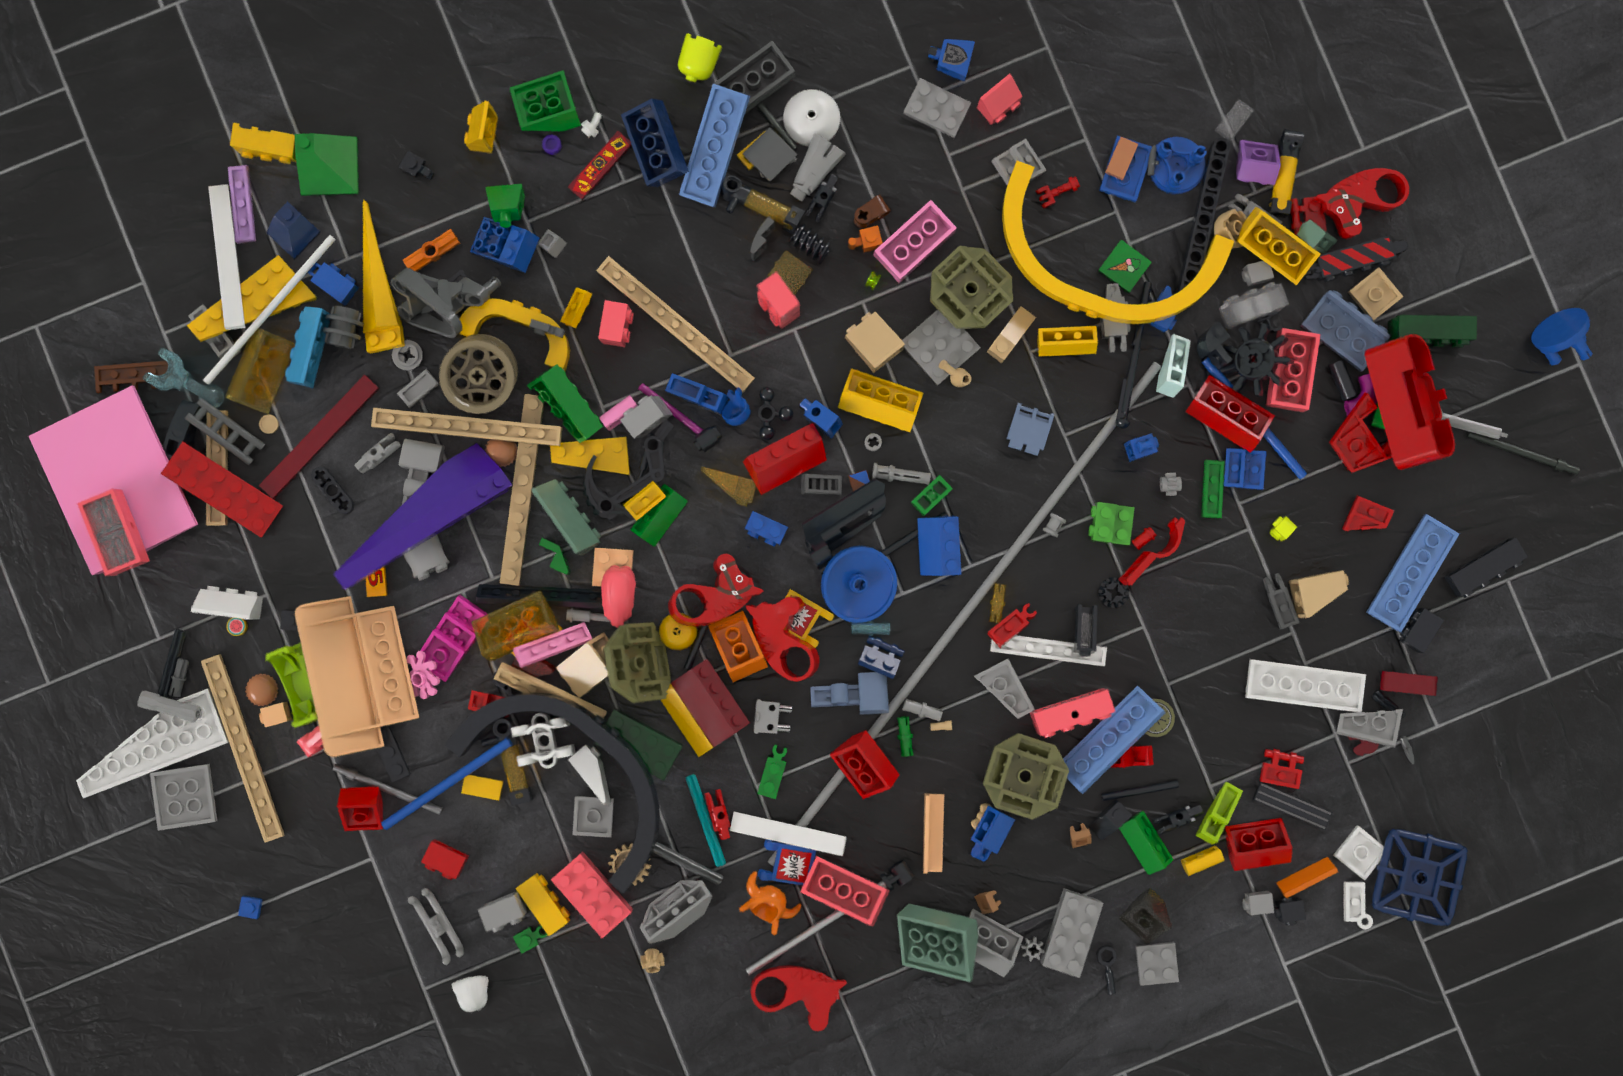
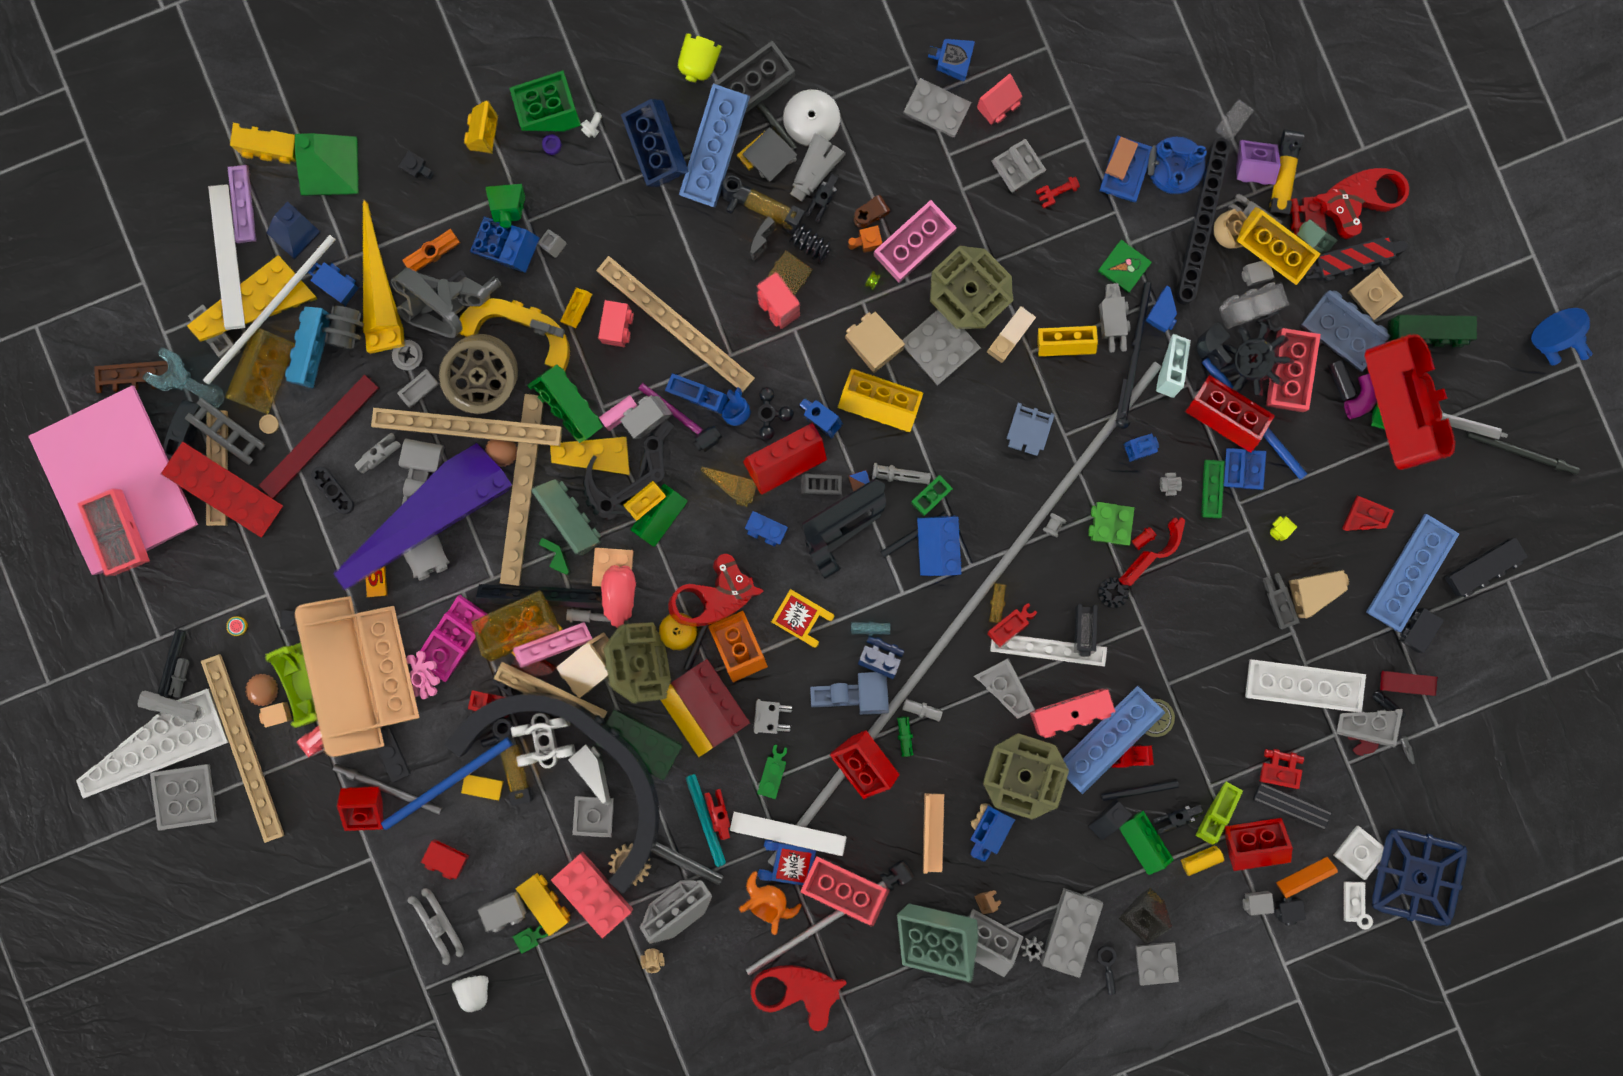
(228, 603): white slope -> none
(250, 907): blue plate -> none
(600, 165): tile -> none
(772, 633): red animal -> none
(859, 584): blue dish -> none
(871, 436): light grey bush -> none
(947, 725): tan piece -> none
(956, 374): tan bar -> none
(1081, 837): medium nougat tile -> none
(1085, 301): yellow arch -> none
(1355, 441): red wing -> none

